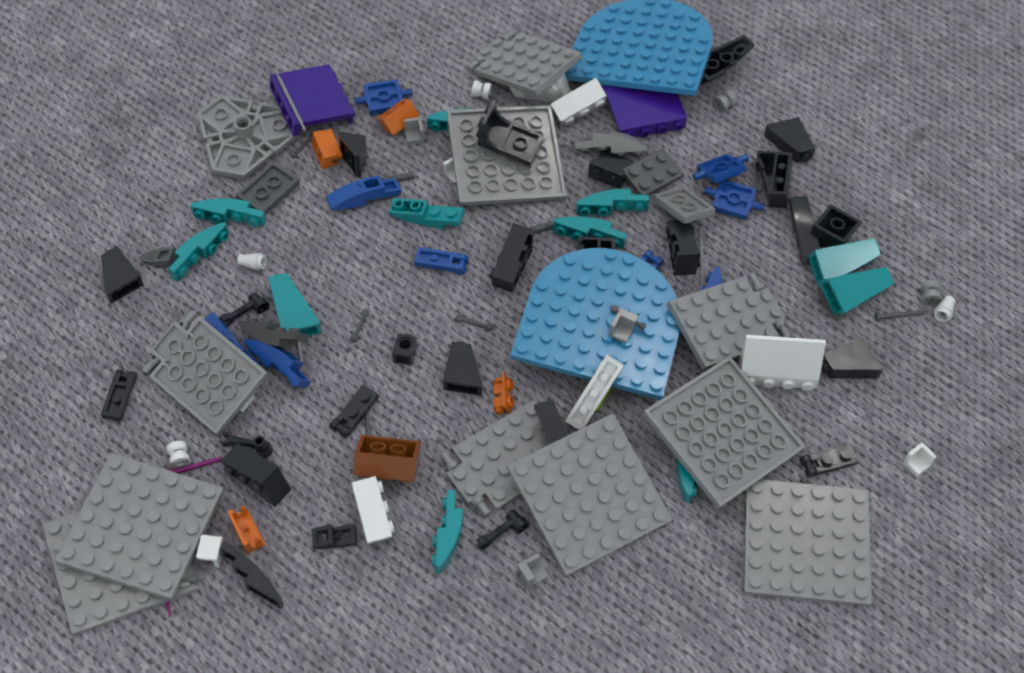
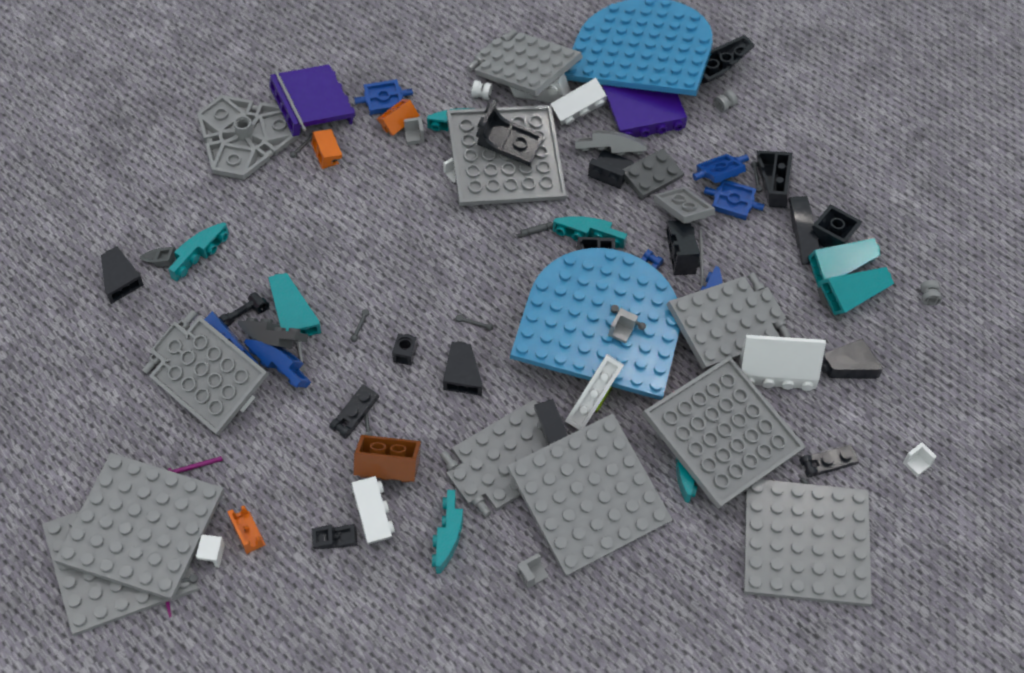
(118, 395): black plate -> none
(178, 455): white wheel -> none
(223, 209): teal slope -> none
(254, 261): white cone -> none
(255, 578): black slope -> none
(256, 474): black wedge -> none
(259, 443): black brick -> none
(268, 187): dark grey plate -> none
(353, 151): black slope -> none
(358, 192): blue slope -> none
(401, 177): dark grey wheel -> none
(424, 214): teal slope -> none
(441, 260): blue plate -> none
(504, 388): orange hinge -> none
(513, 258): black wedge -> none
(513, 521): black brick -> none
(615, 199): teal slope -> none
(791, 137): black slope -> none
(878, 316): dark grey piece -> none
(944, 310): white cone -> none

